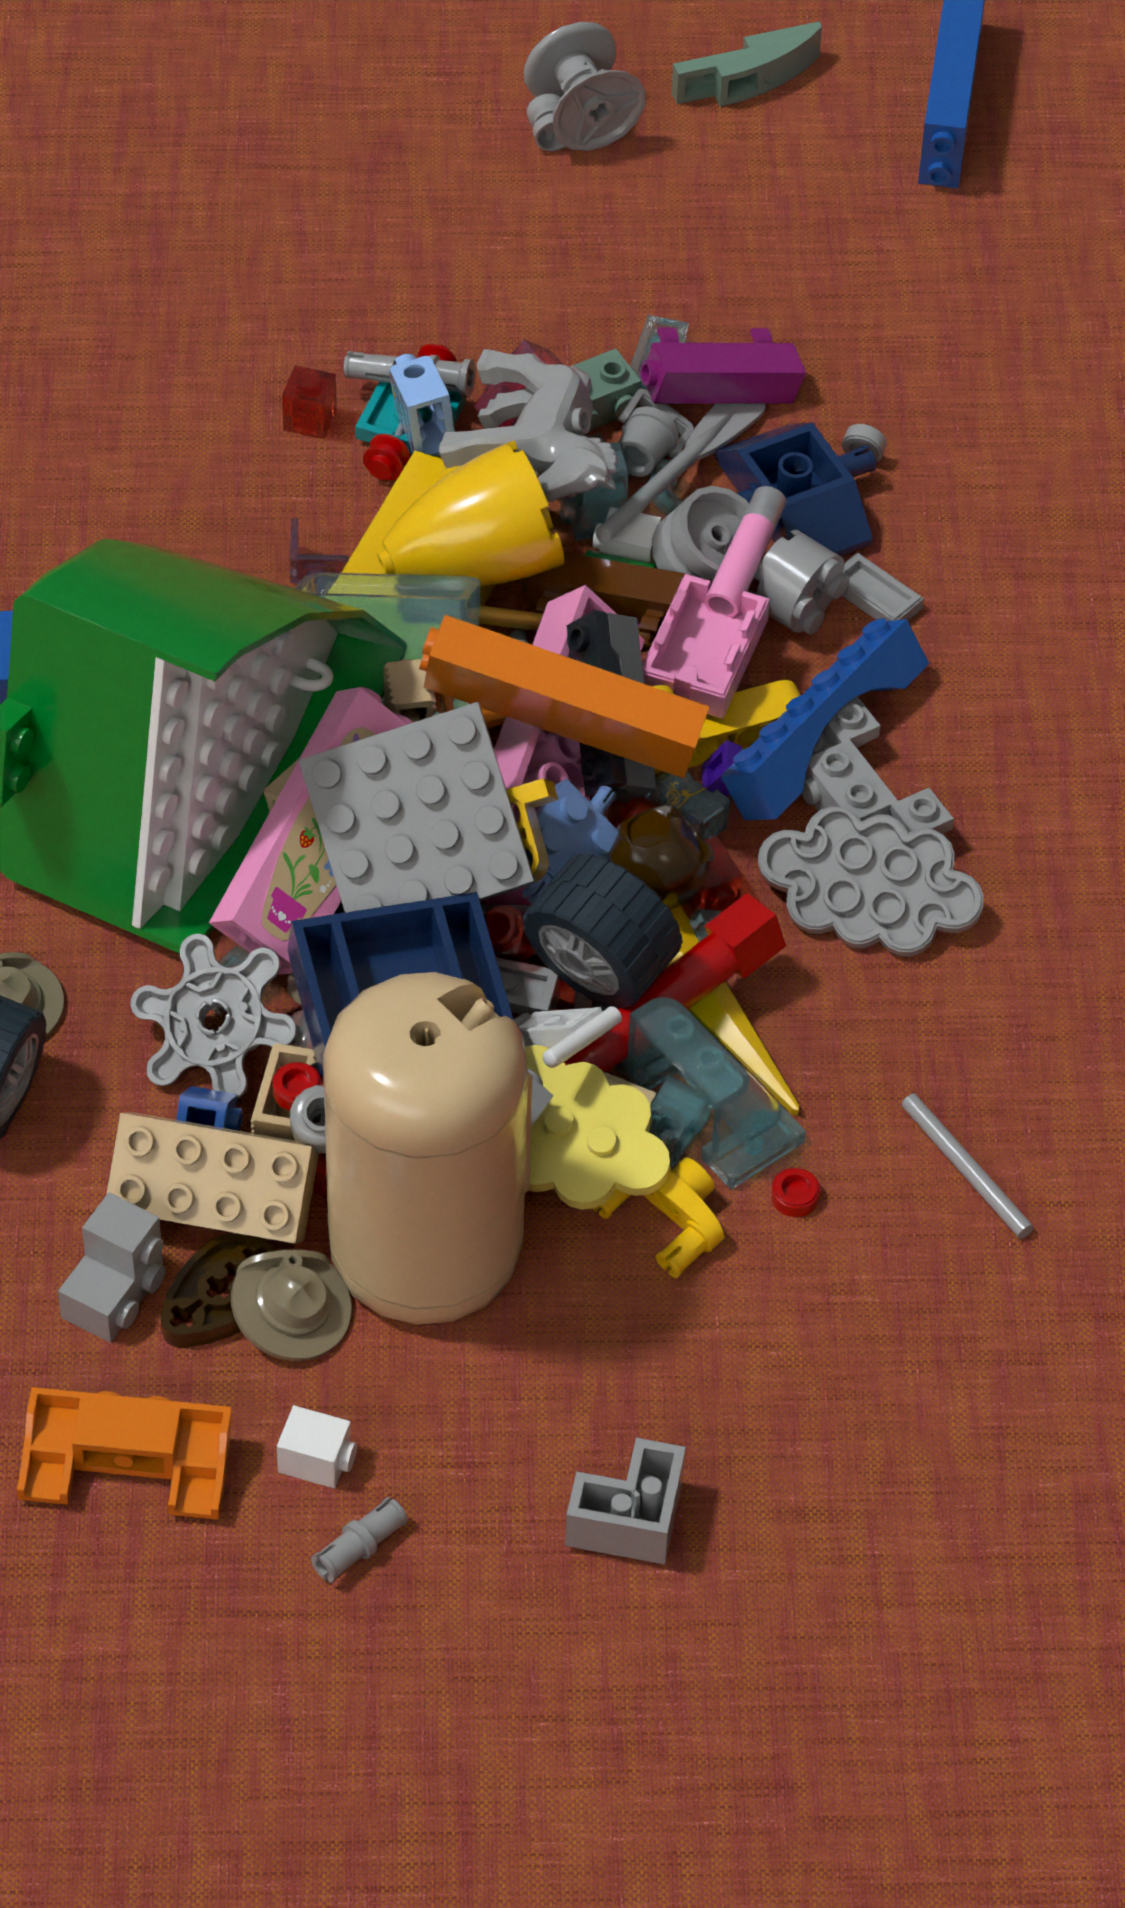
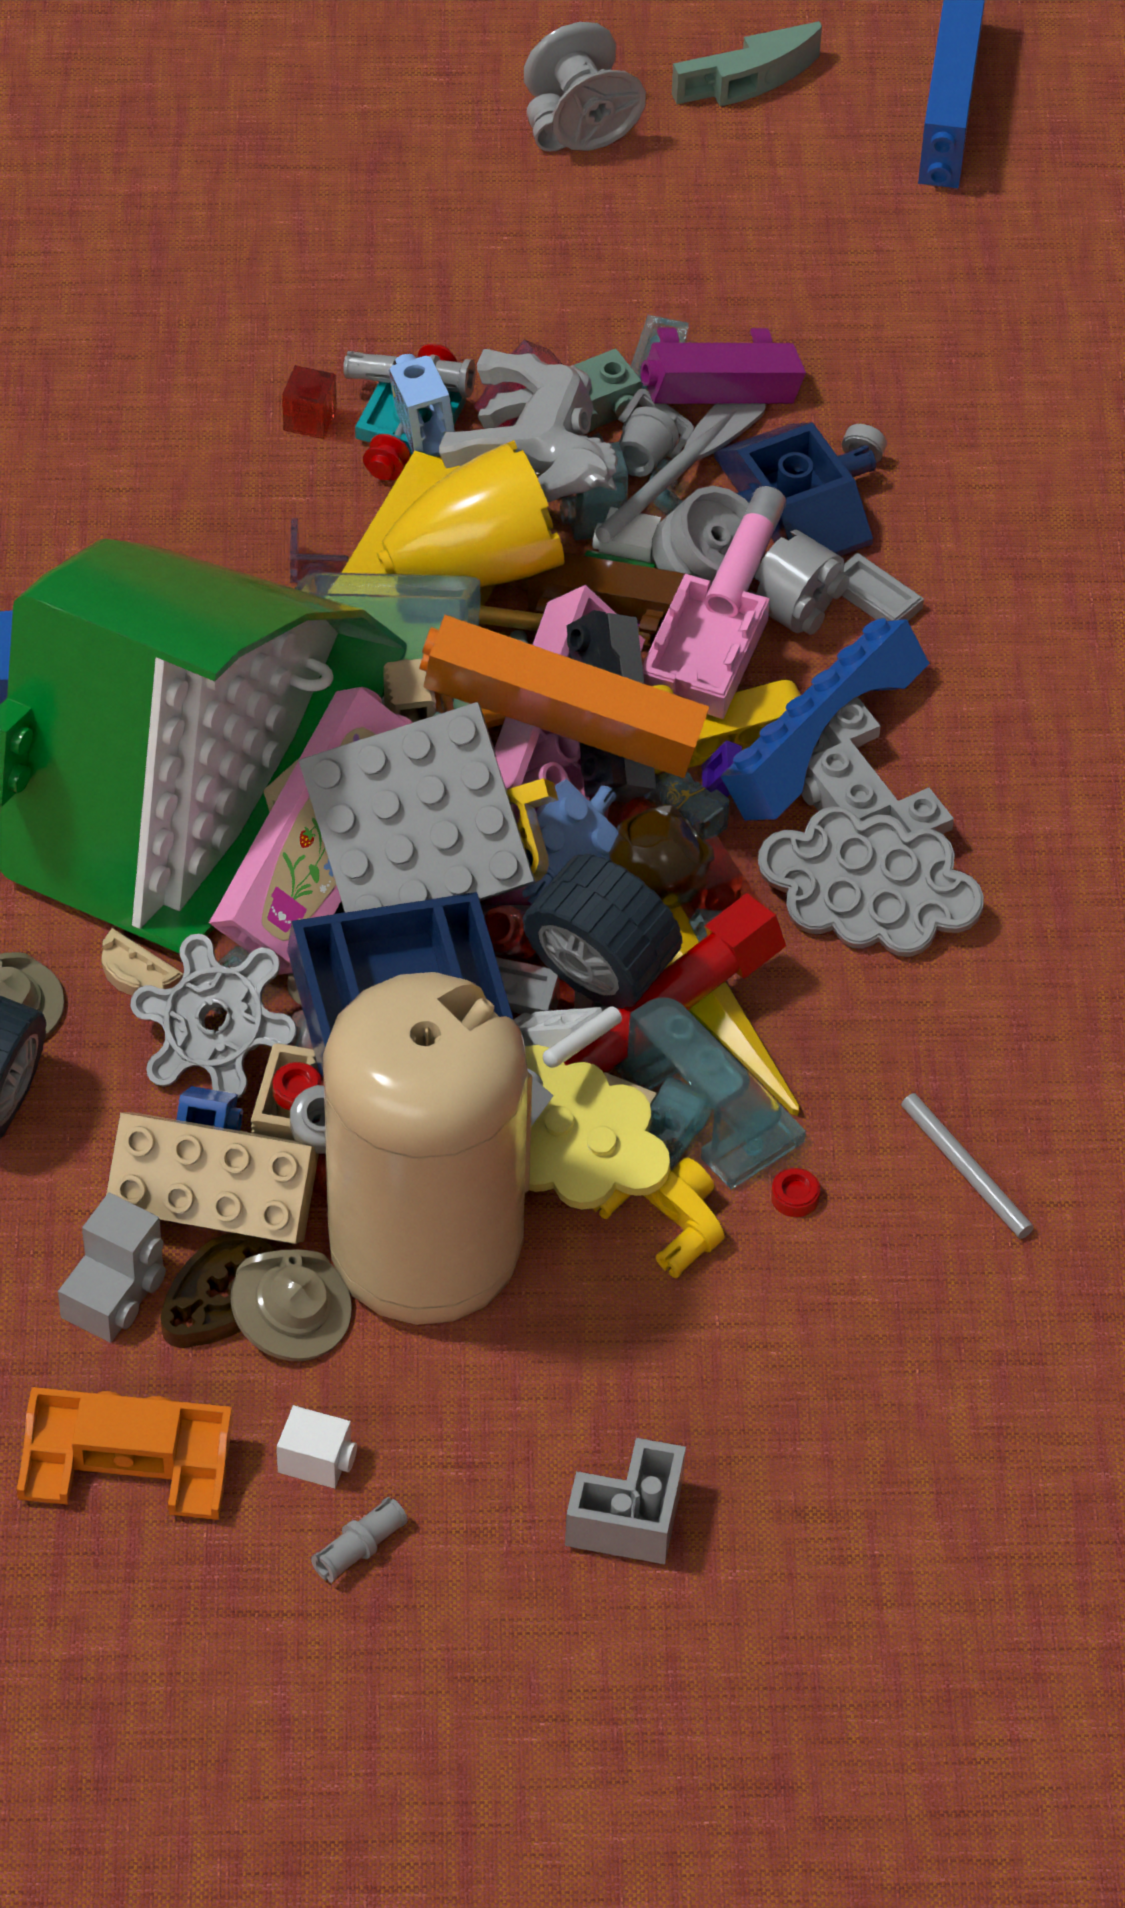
(132, 966): none -> tan tile

